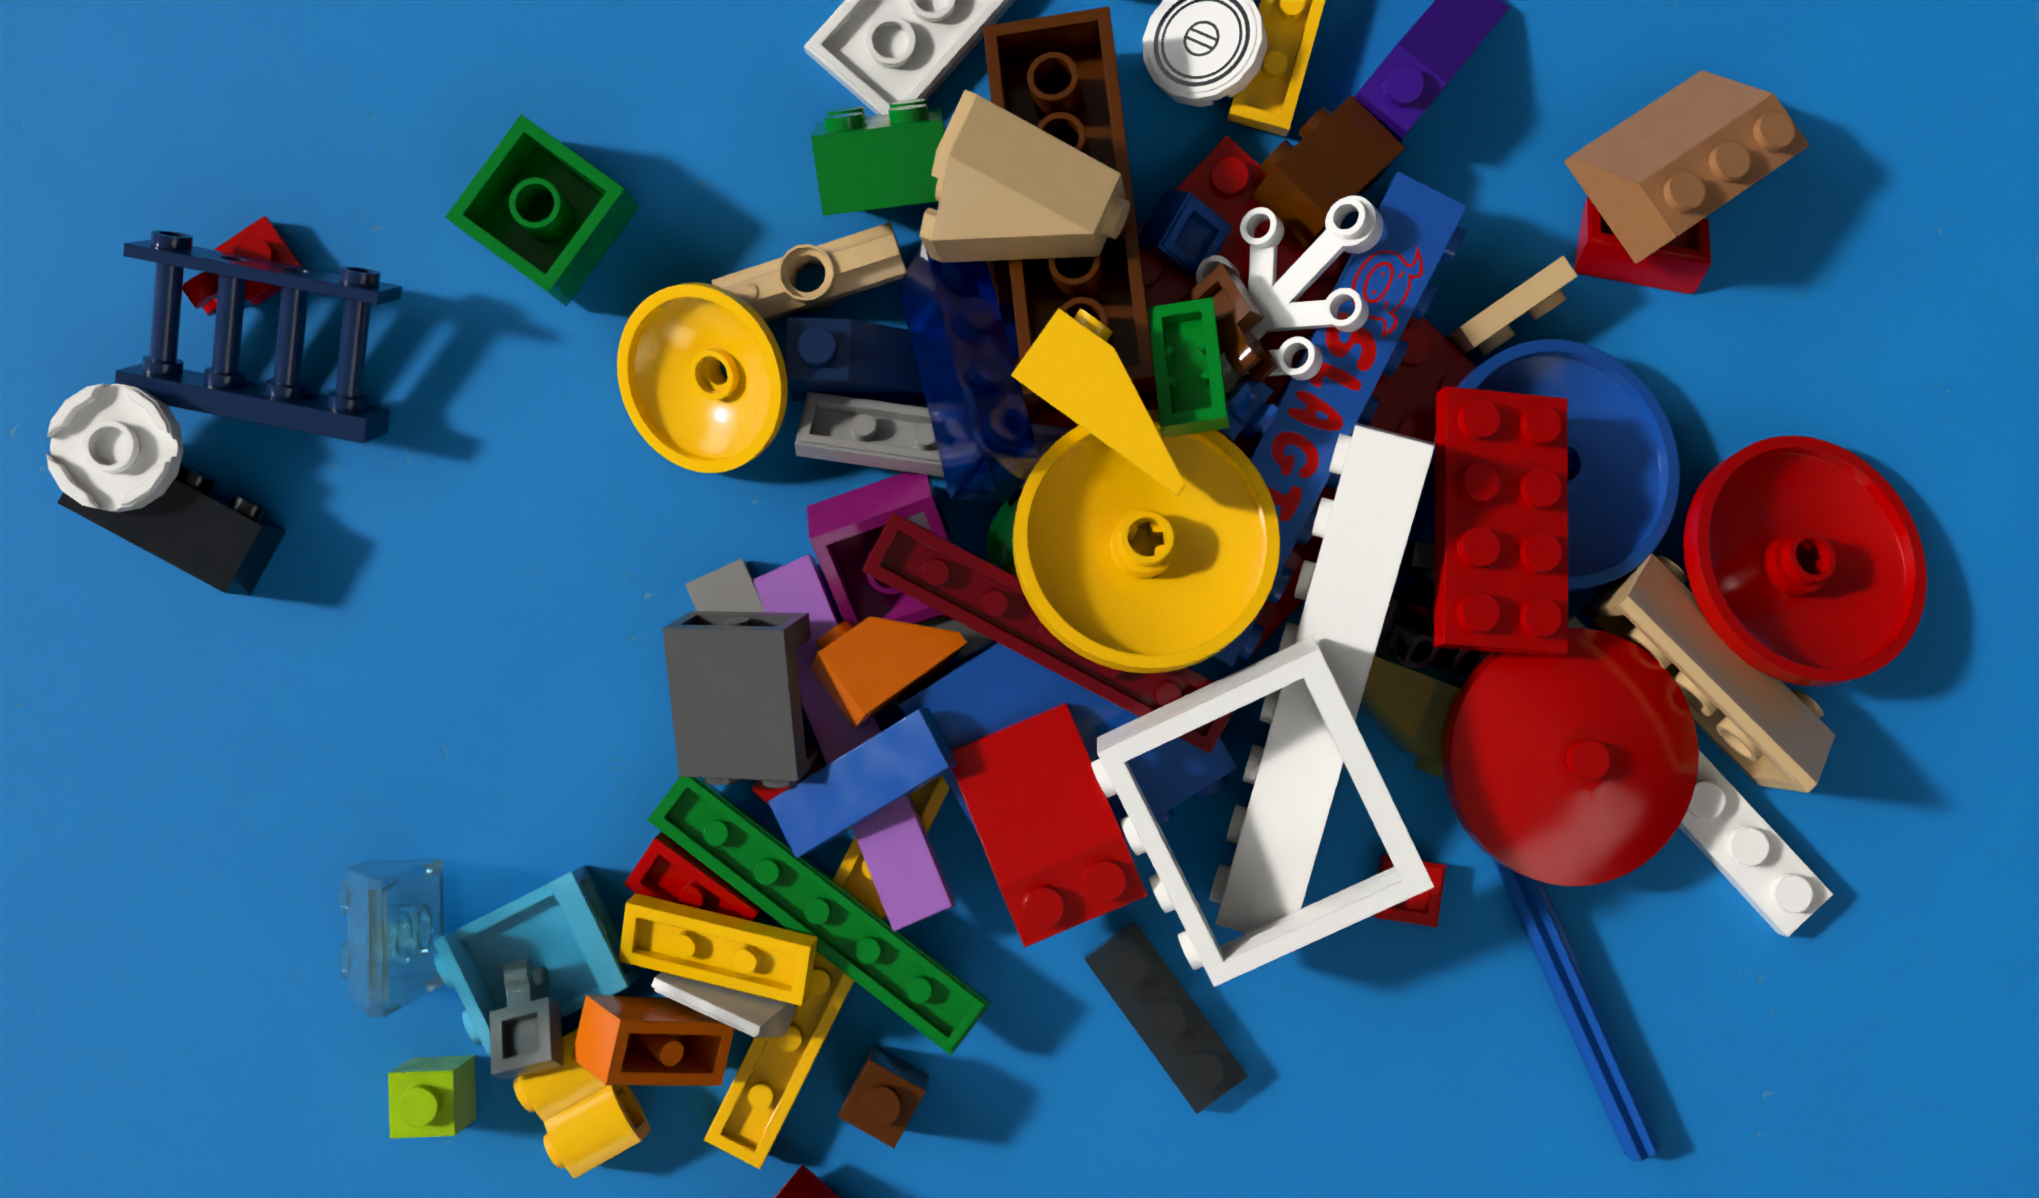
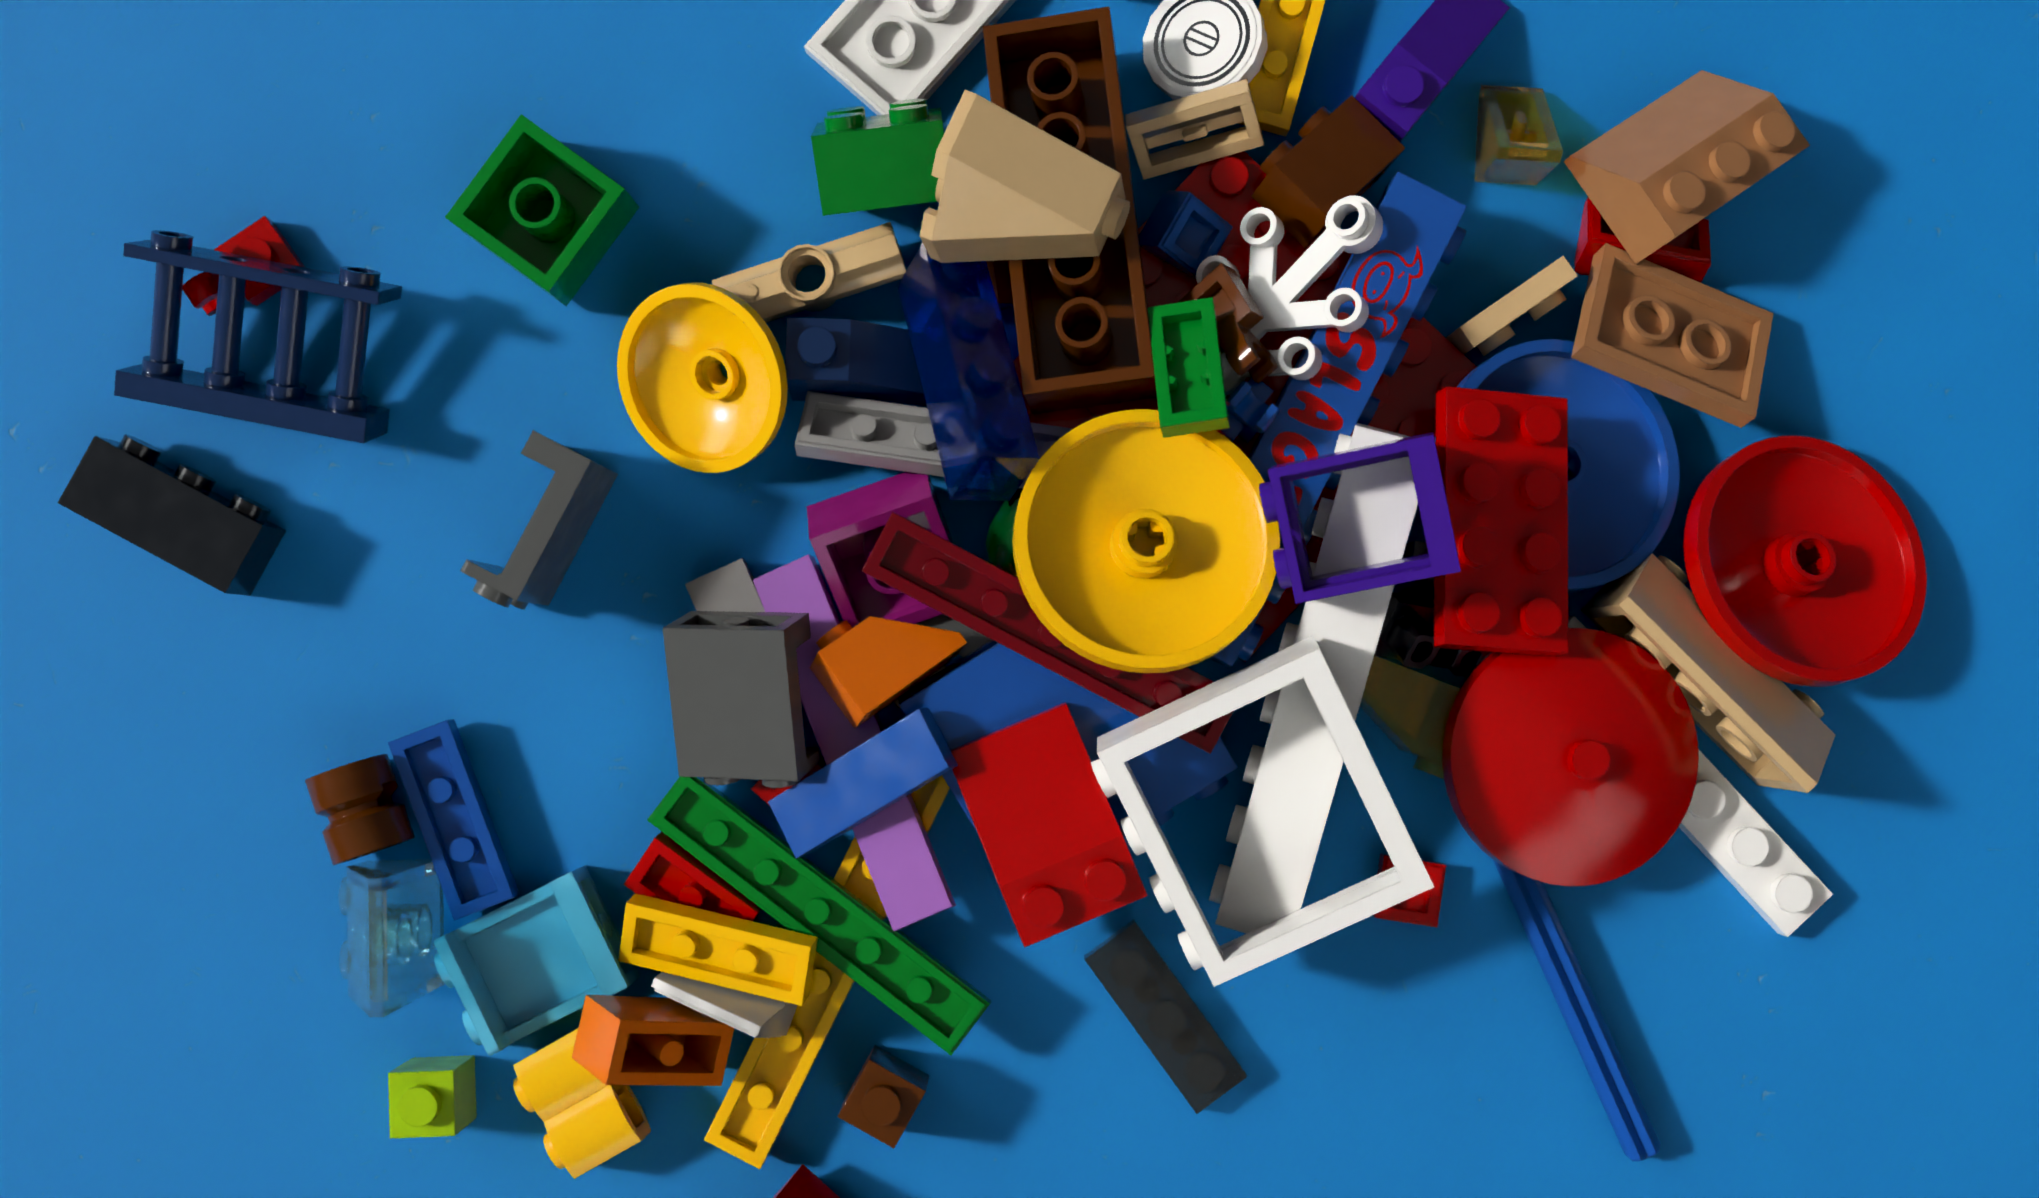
(114, 447): white tile -> none
(359, 808): none -> reddish brown wheel
(453, 819): none -> blue plate
(529, 1030): dark grey plate -> none
(552, 532): none -> dark grey panel
(1088, 383): yellow slope -> none
(1192, 119): none -> tan tile
(1293, 562): none -> dark purple window
(1515, 136): none -> clear yellow slope
(1673, 336): none -> medium nougat plate

